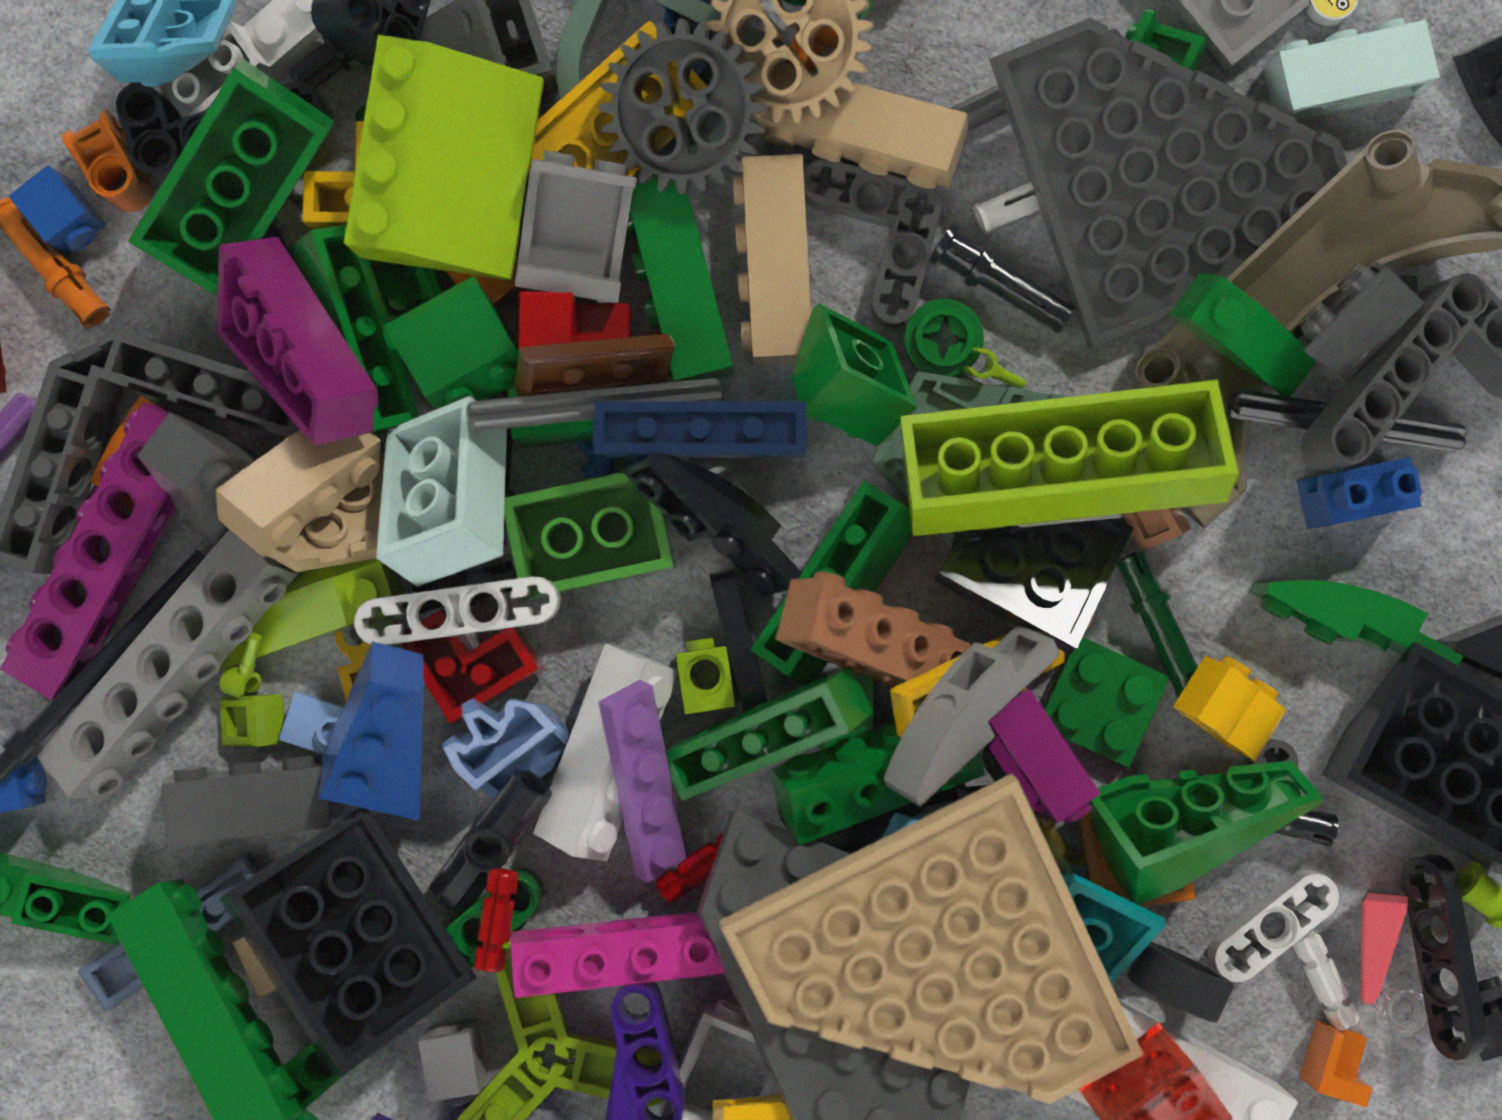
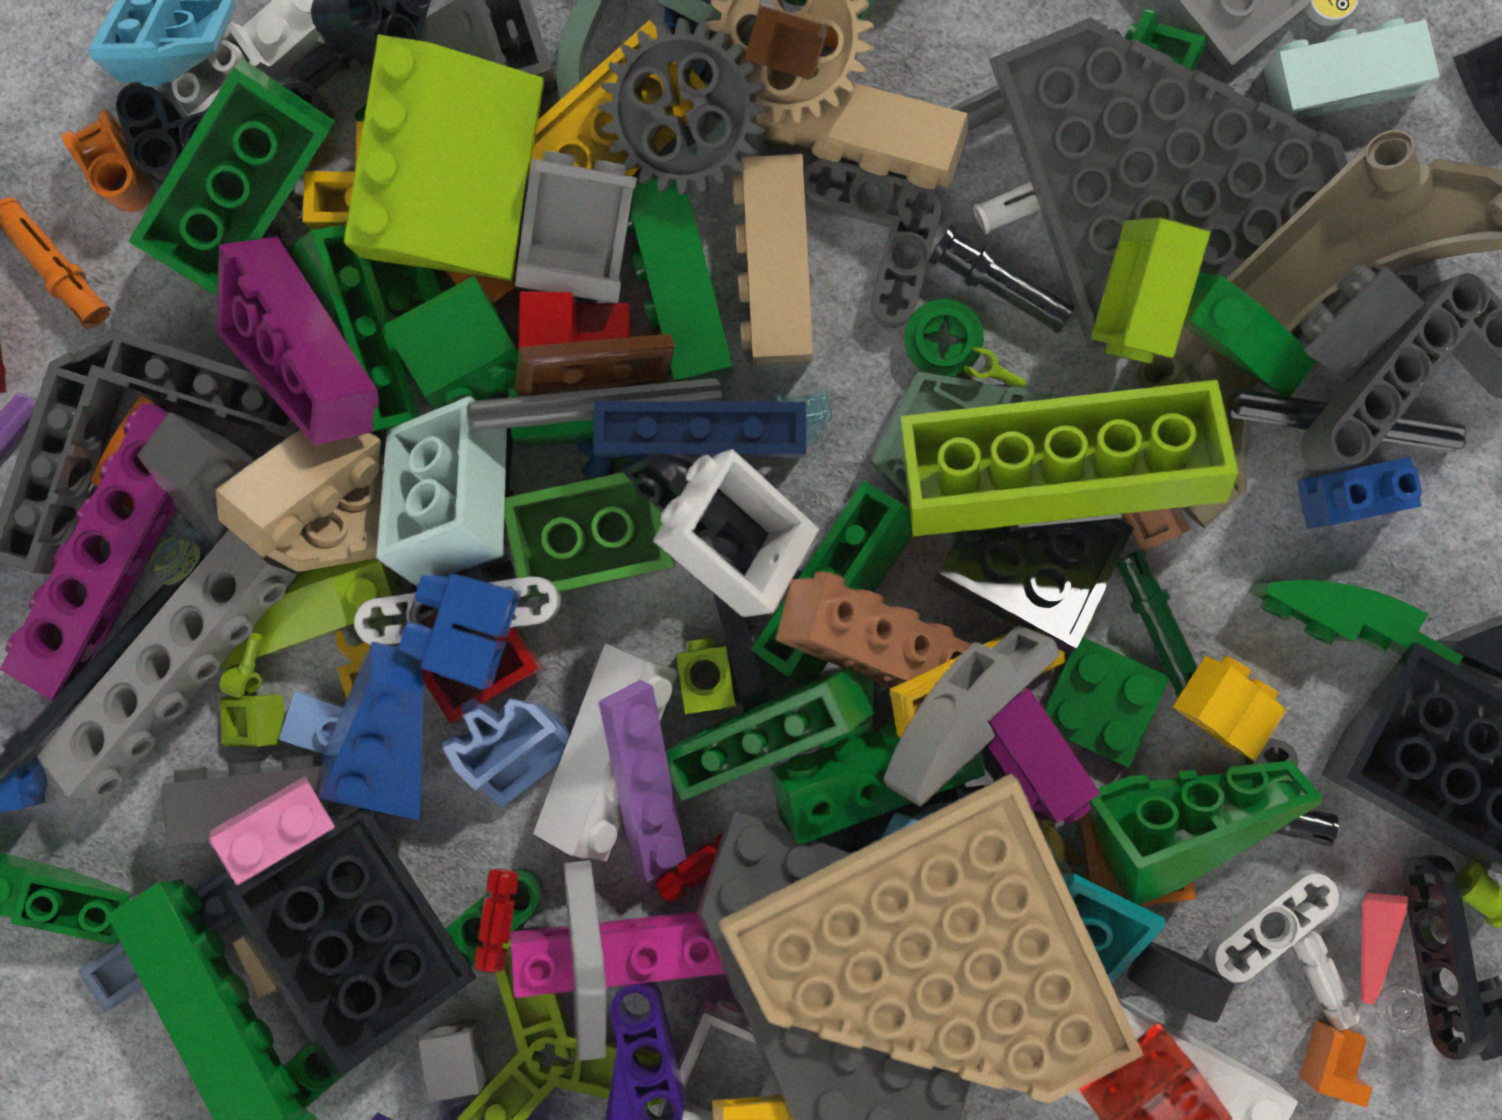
(58, 210): blue brick -> none
(174, 559): none -> clear light blue tile
(270, 830): none -> bright pink brick
(453, 650): none -> blue hips
(506, 820): black piece -> none
(587, 961): none -> light grey beam
(778, 557): none -> white window
(786, 42): none -> reddish brown panel
(851, 377): green slope -> none
(1149, 288): none -> lime window

